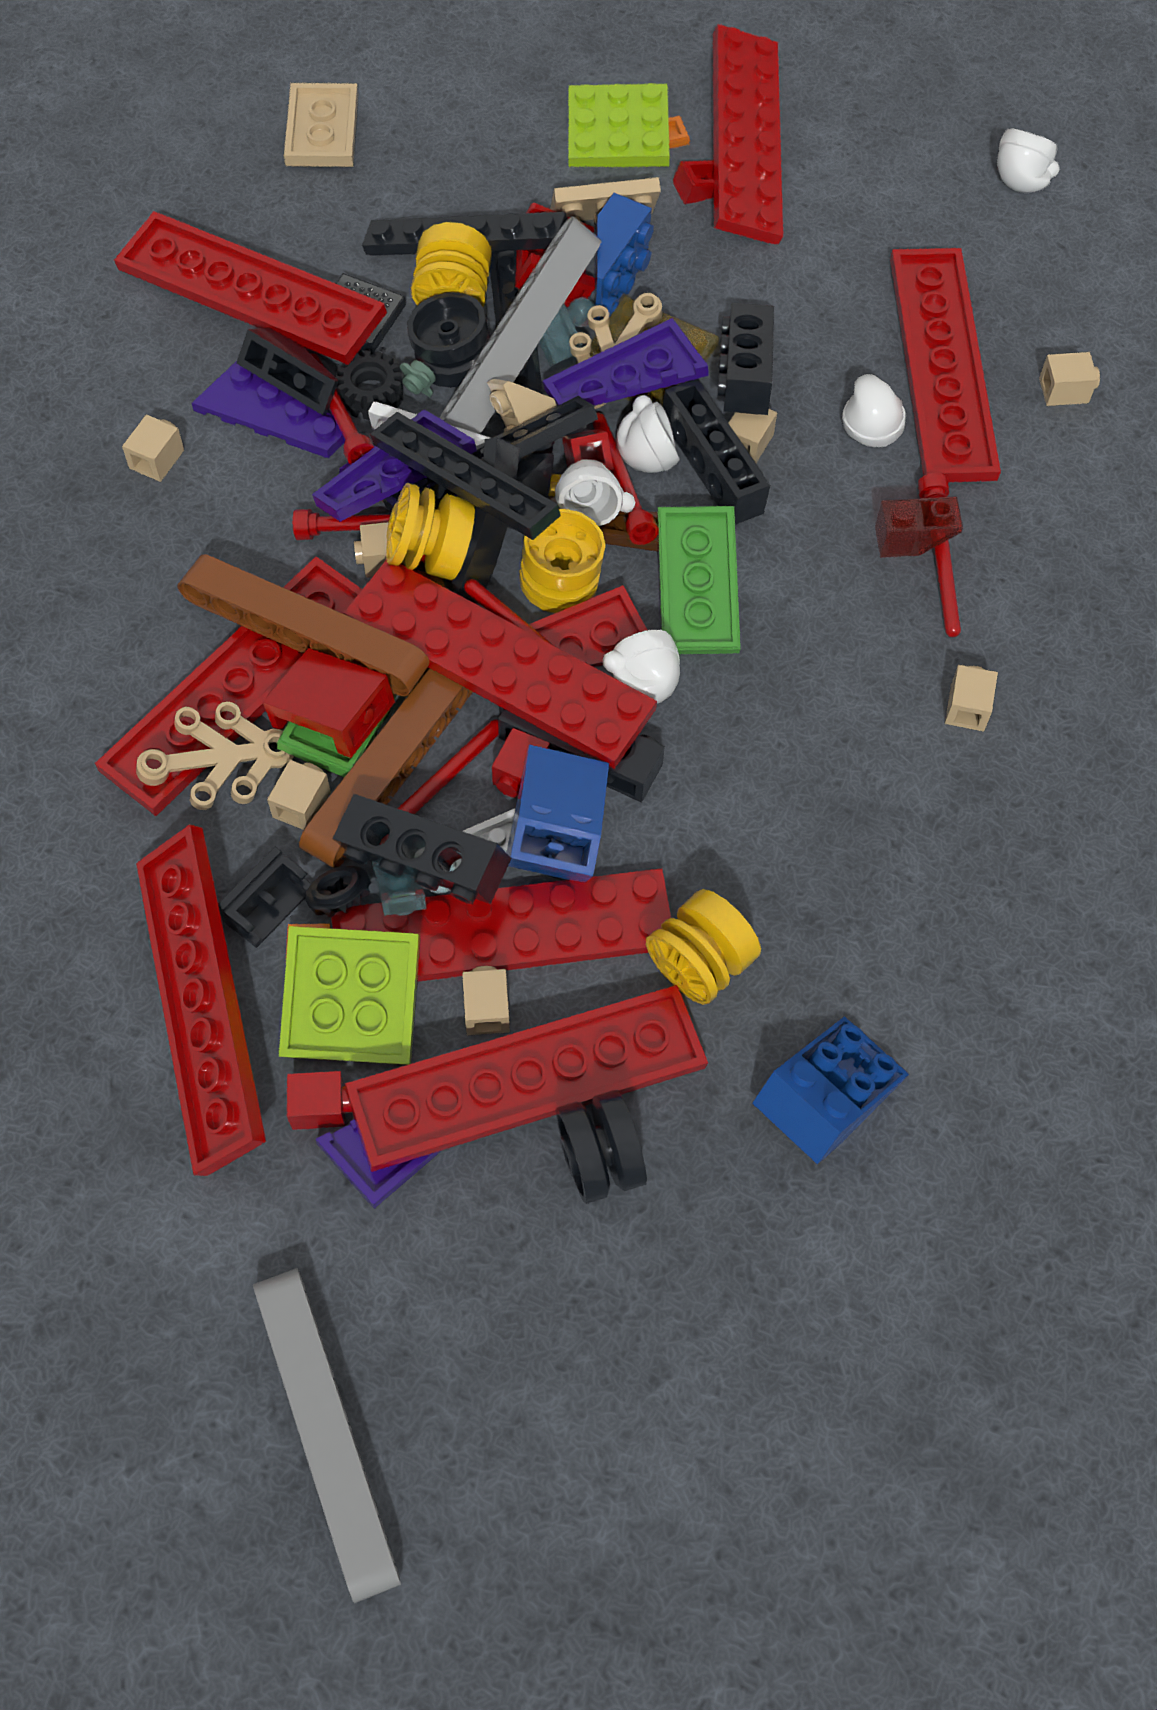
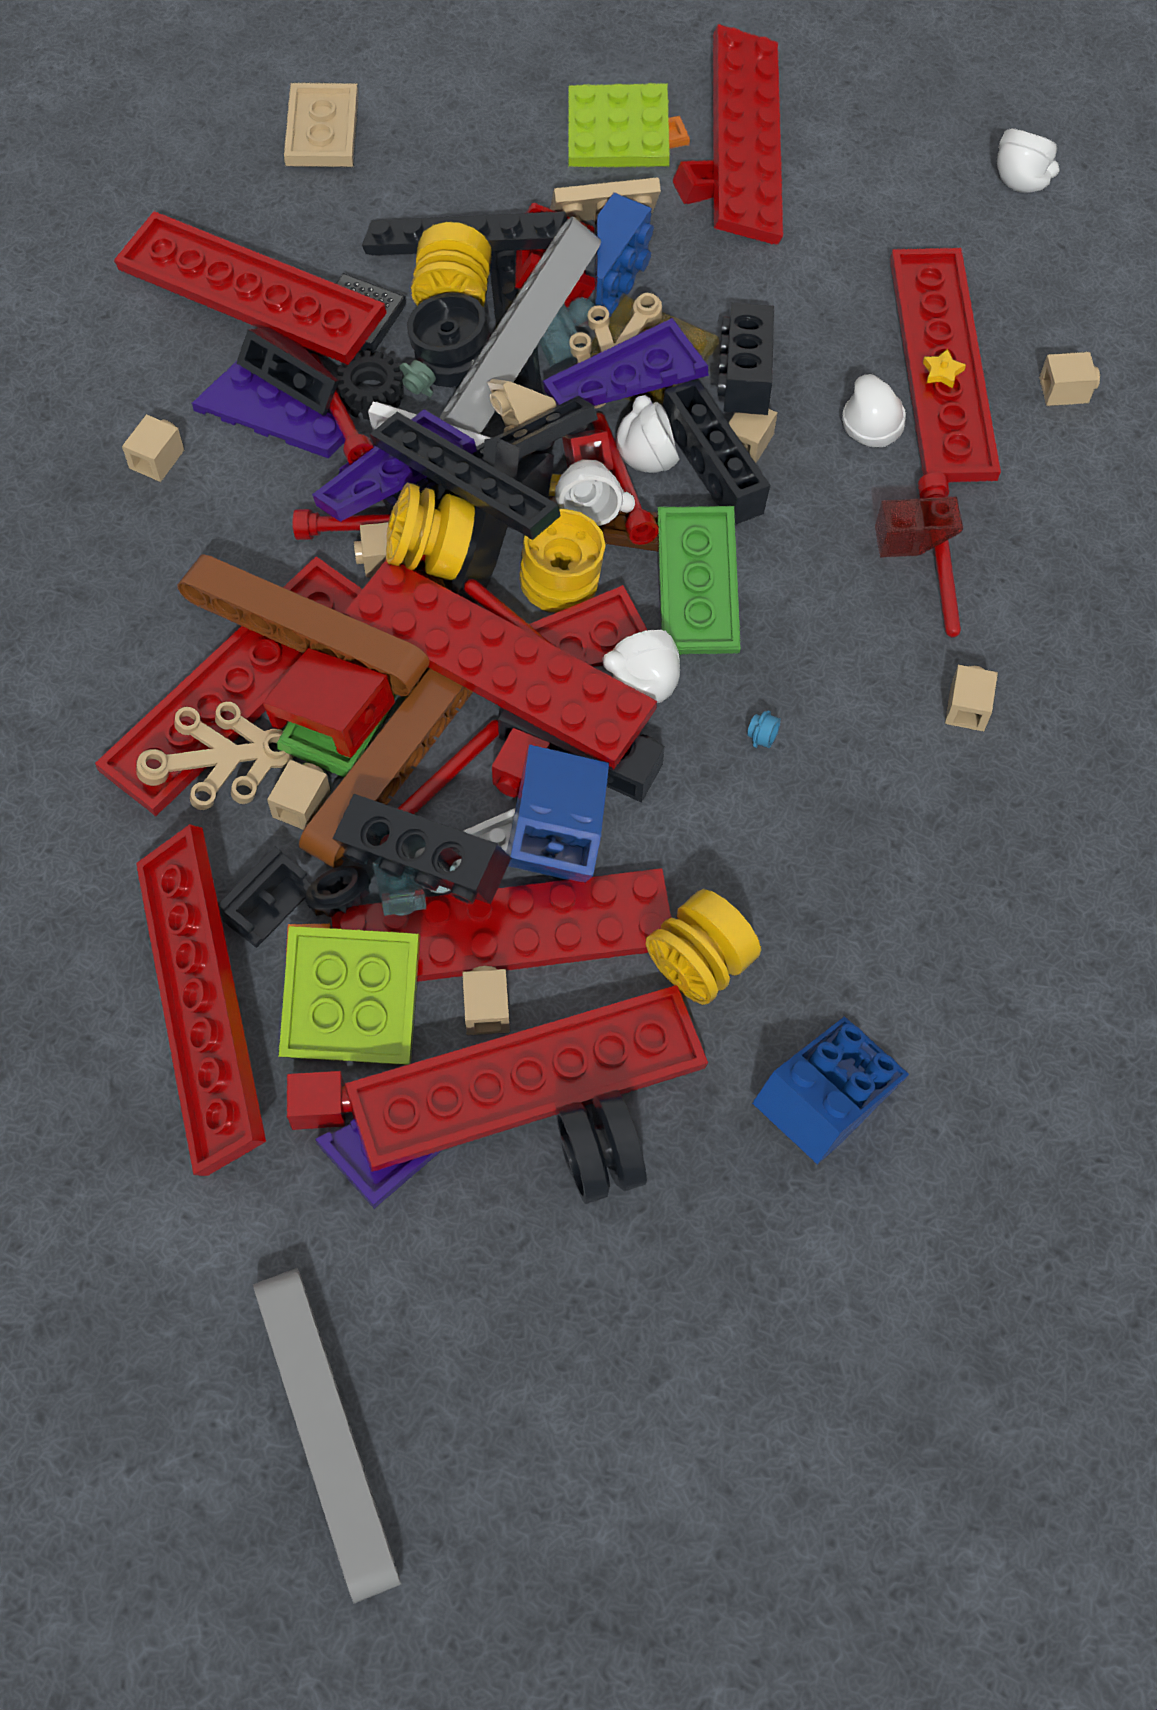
(763, 729): none -> dark azure plate
(943, 368): none -> yellow piece

